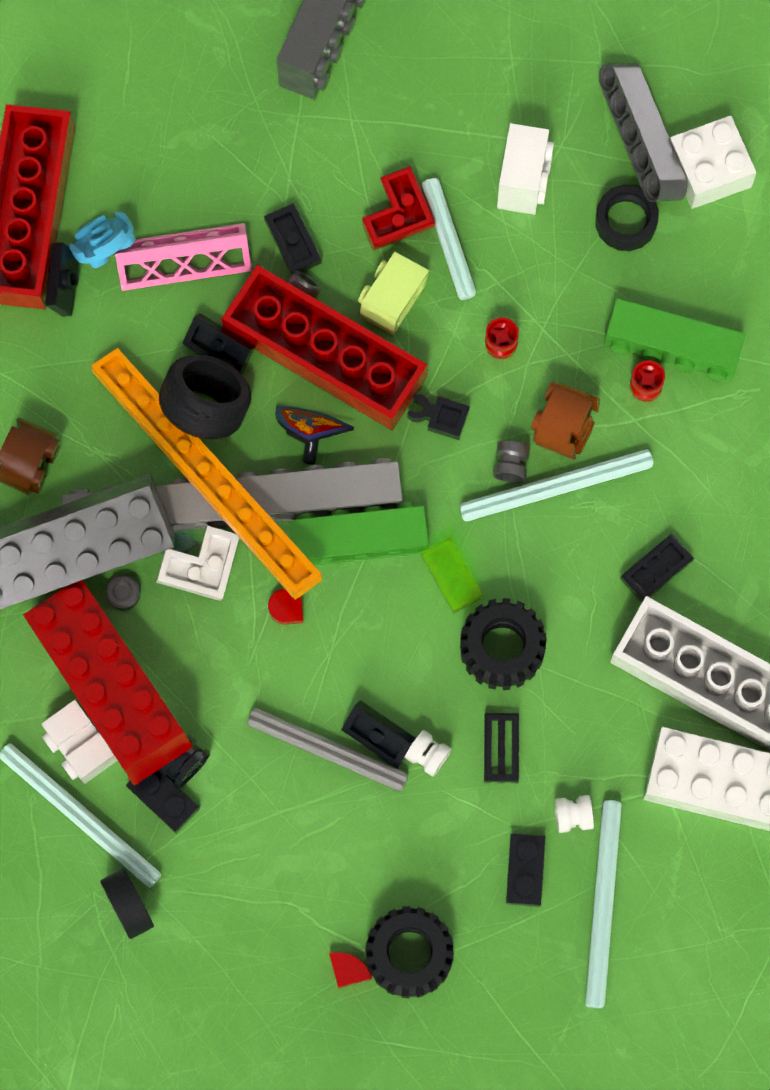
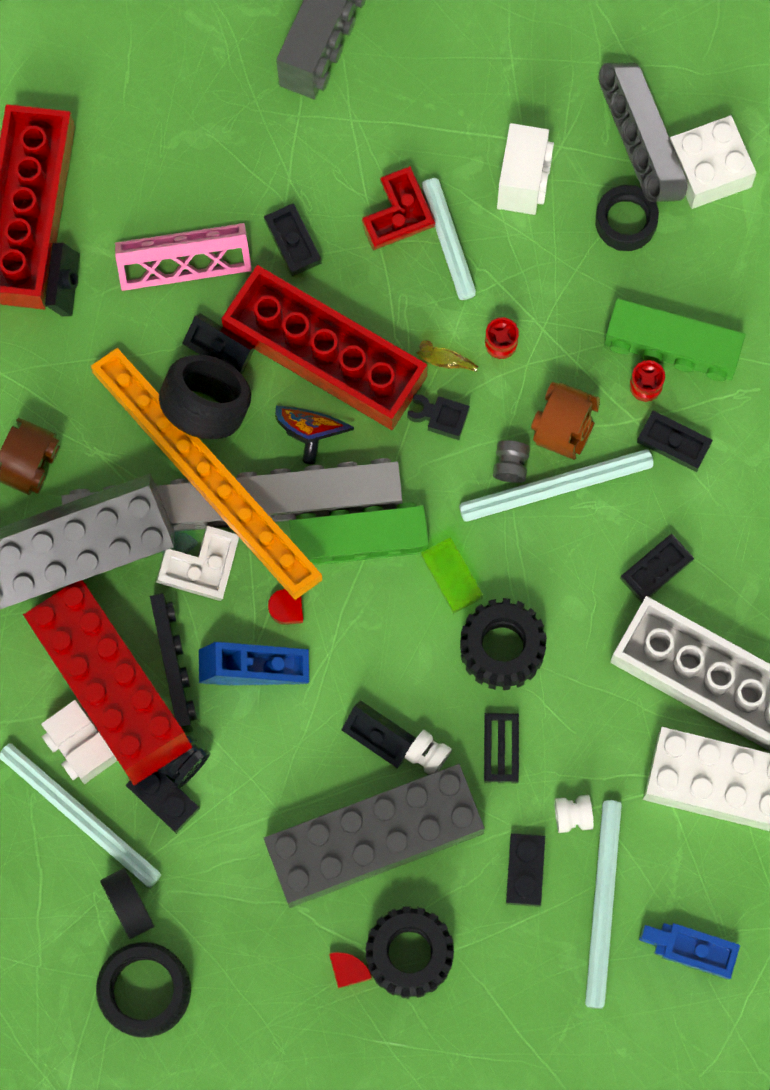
(102, 239): medium azure plate -> none
(113, 967): none -> black tyre
(123, 592): flat silver tile -> none
(170, 648): none -> black plate
(252, 665): none -> blue slope
(304, 283): flat silver tile -> none
(327, 749): light grey axle -> none
(374, 835): none -> dark grey brick
(392, 293): yellowish green brick -> none
(444, 357): none -> clear yellow bar
(674, 441): none -> black plate
(693, 948): none -> blue hinge

